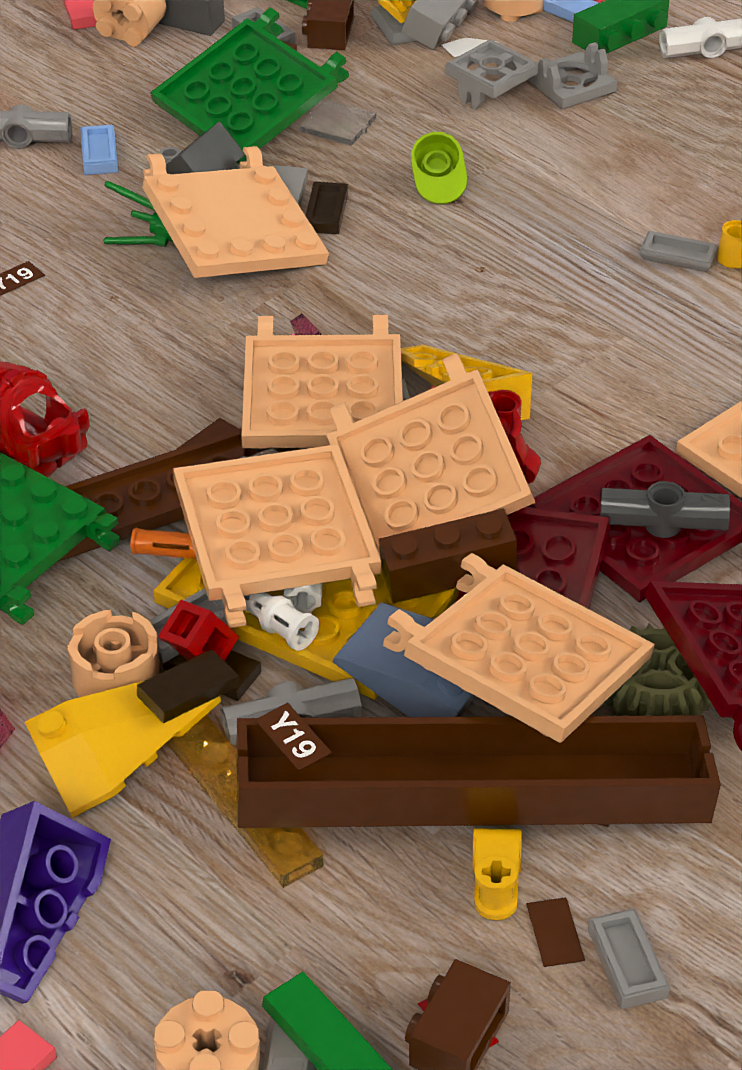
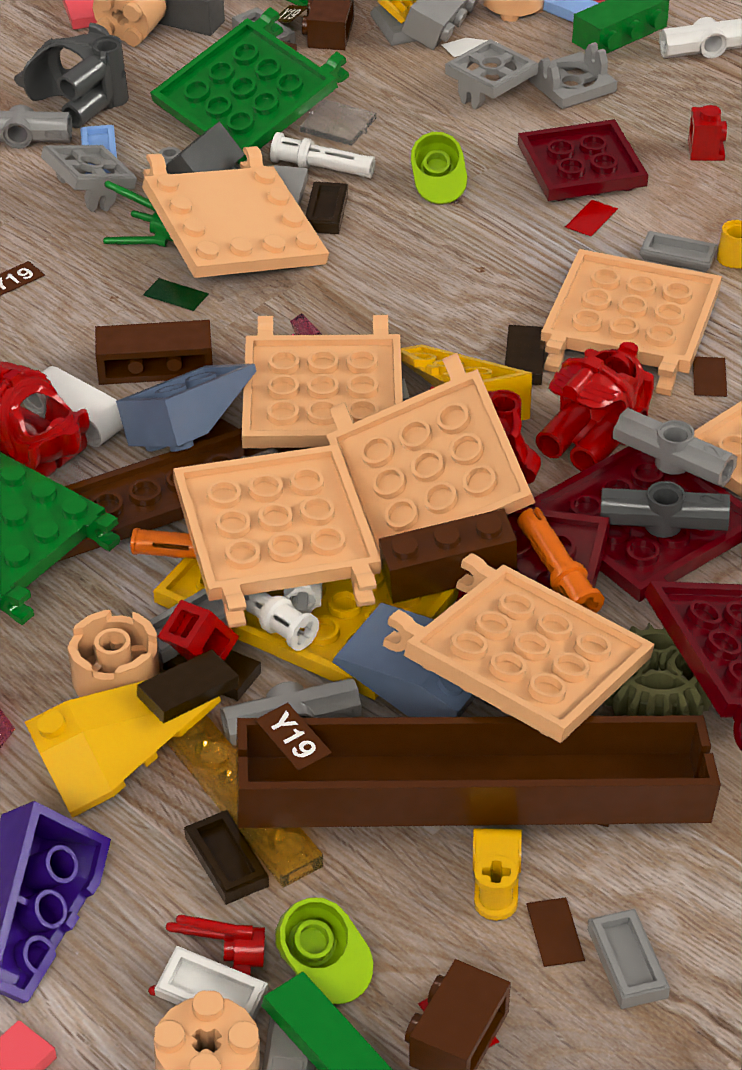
(72, 164): none -> light grey piece
(89, 85): none -> dark grey helmet
(101, 408): none -> white beam
(151, 351): none -> reddish brown brick
(176, 294): none -> dark green sticker
(182, 407): none -> sand blue slope
(191, 973): none -> white tile
(226, 857): none -> dark brown tile
(241, 942): none -> red plant
(291, 13): none -> reddish brown sticker
(306, 153): none -> white pin
(327, 947): none -> lime cap
(526, 350): none -> dark brown tile
(566, 575): none -> orange pin
(582, 160): none -> dark red plate
(591, 218): none -> red sticker
(591, 400): none -> red helmet
(631, 301): none -> light nougat plate
(675, 447): none -> light grey piece
(707, 134): none -> red brick
(709, 376): none -> reddish brown sticker

